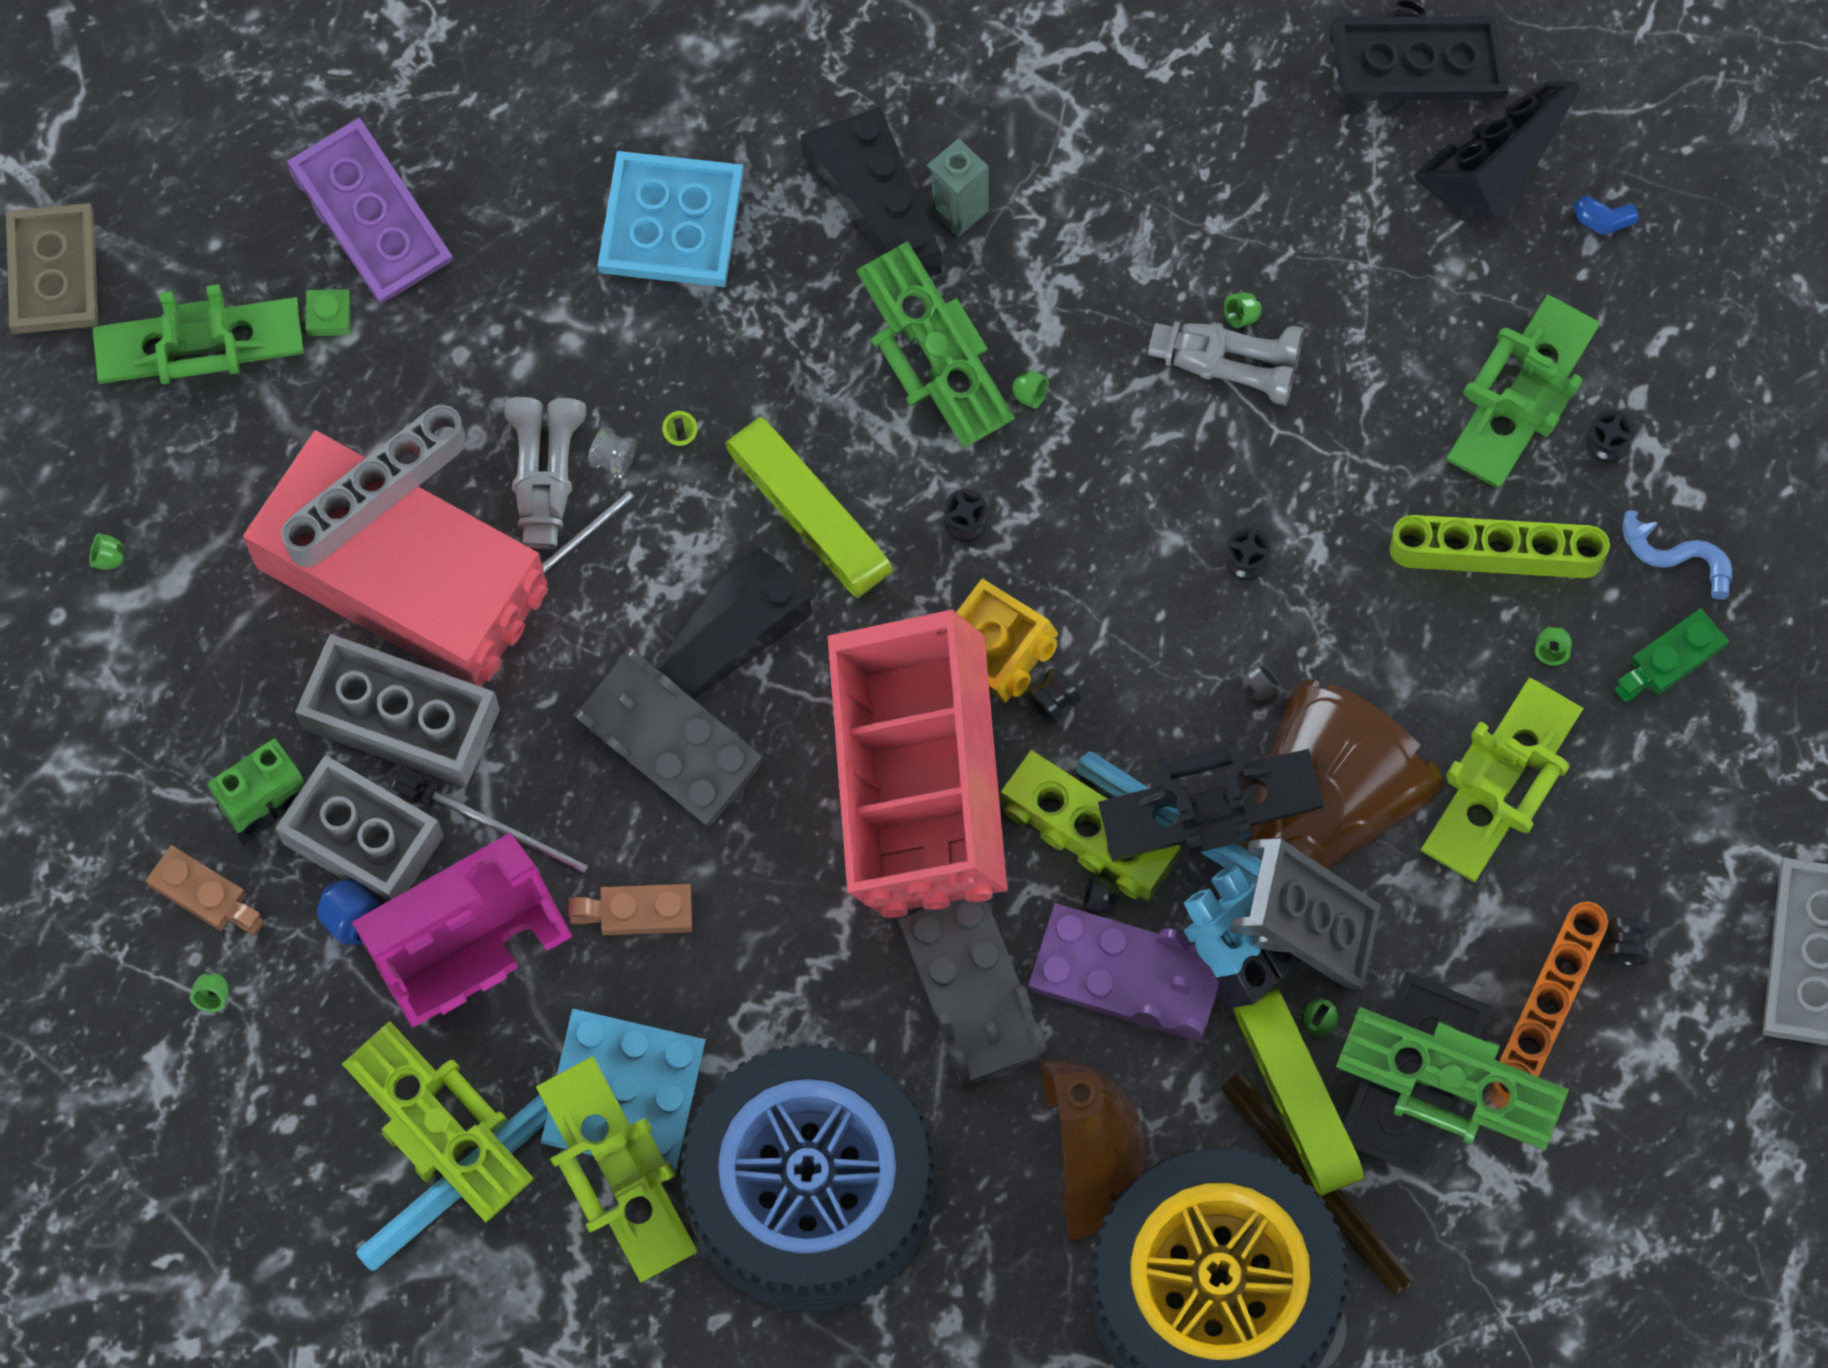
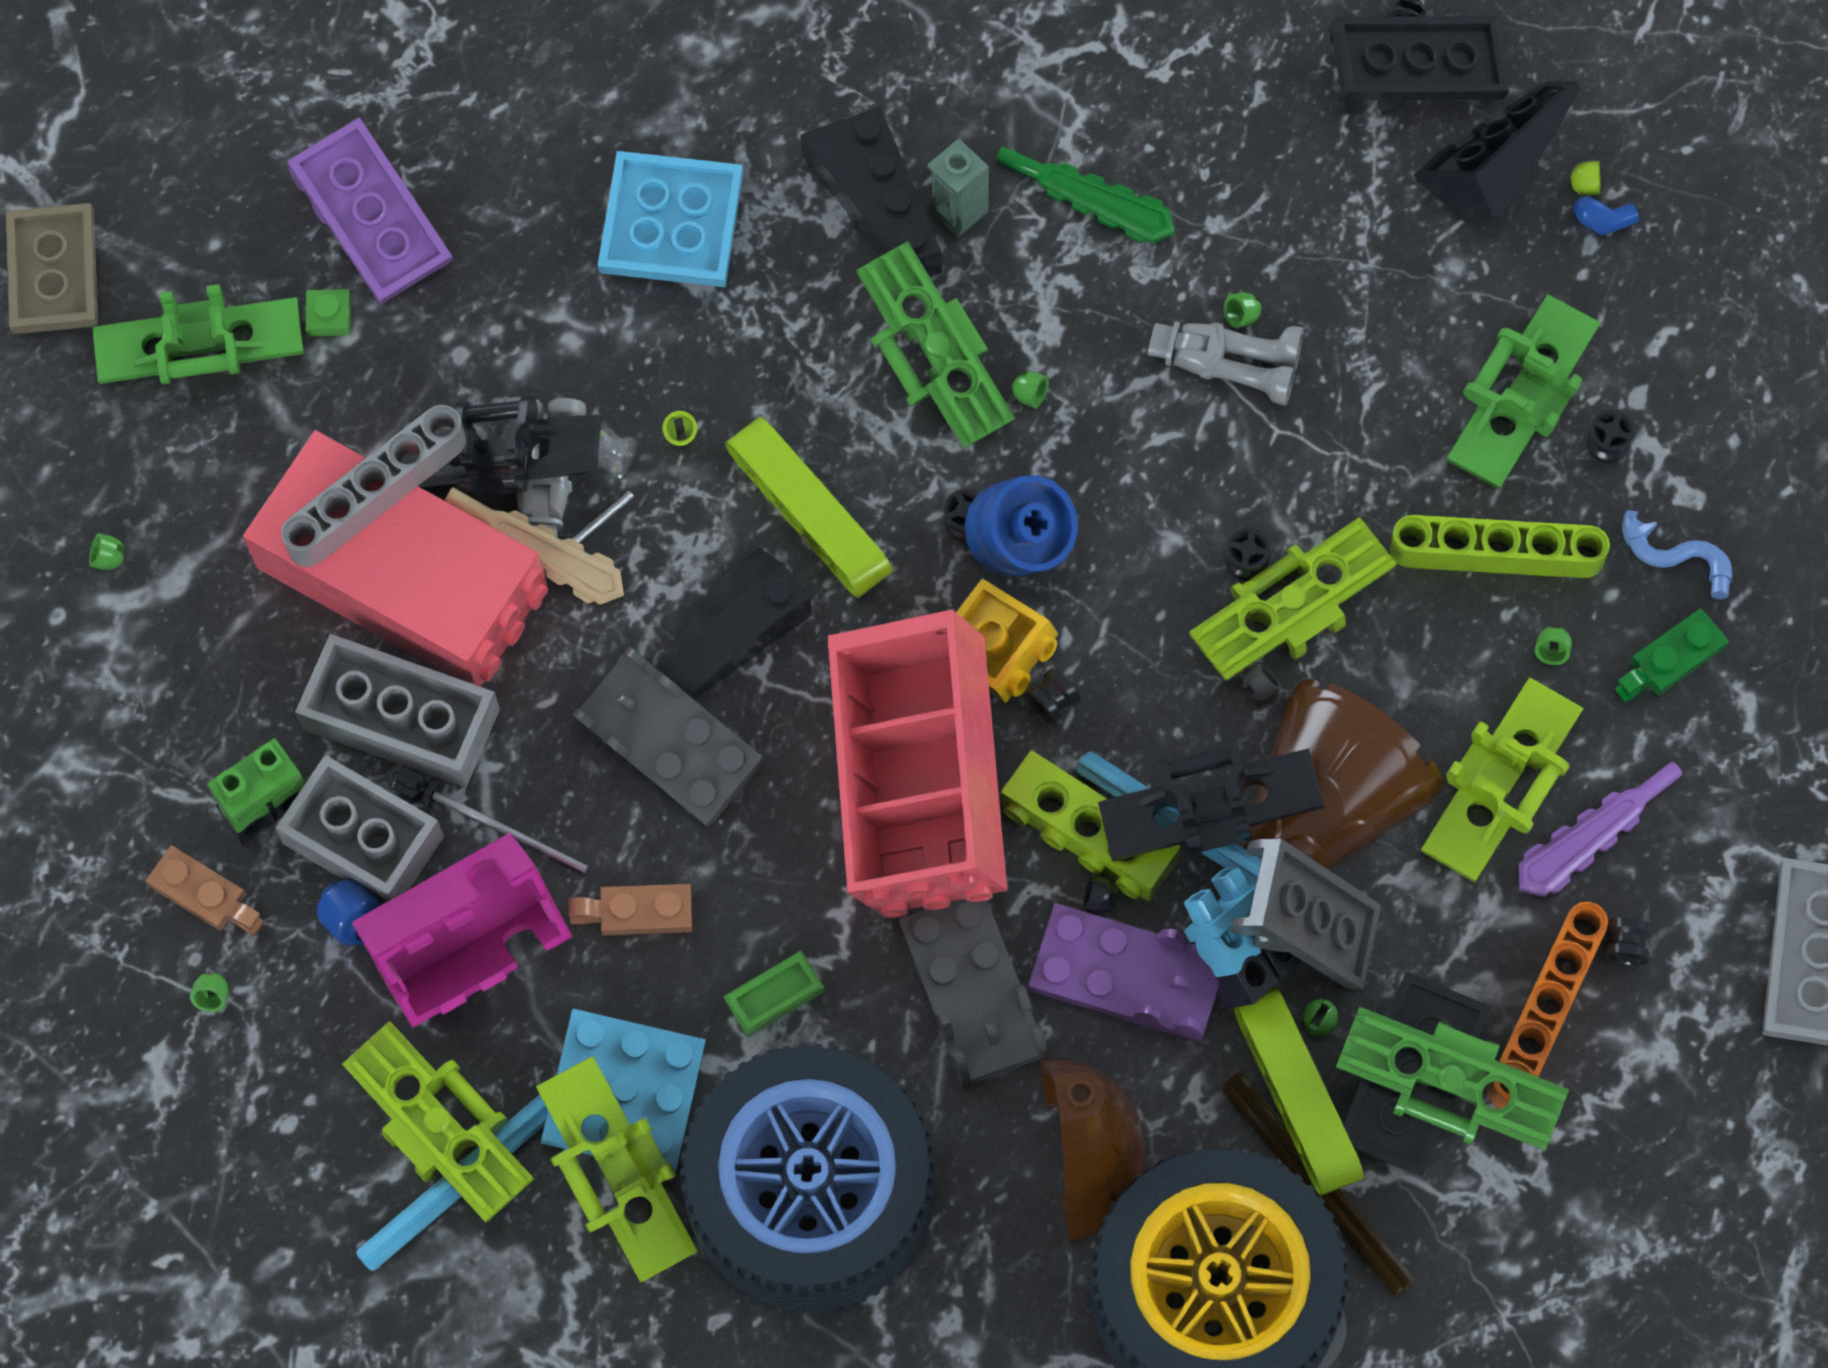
(507, 463): none -> black piece
(564, 560): none -> tan sword
(774, 994): none -> bright green tile
(1021, 526): none -> blue wheel
(1114, 205): none -> green sword
(1299, 608): none -> lime piece
(1572, 849): none -> medium lavender sword
(1586, 178): none -> lime hinge

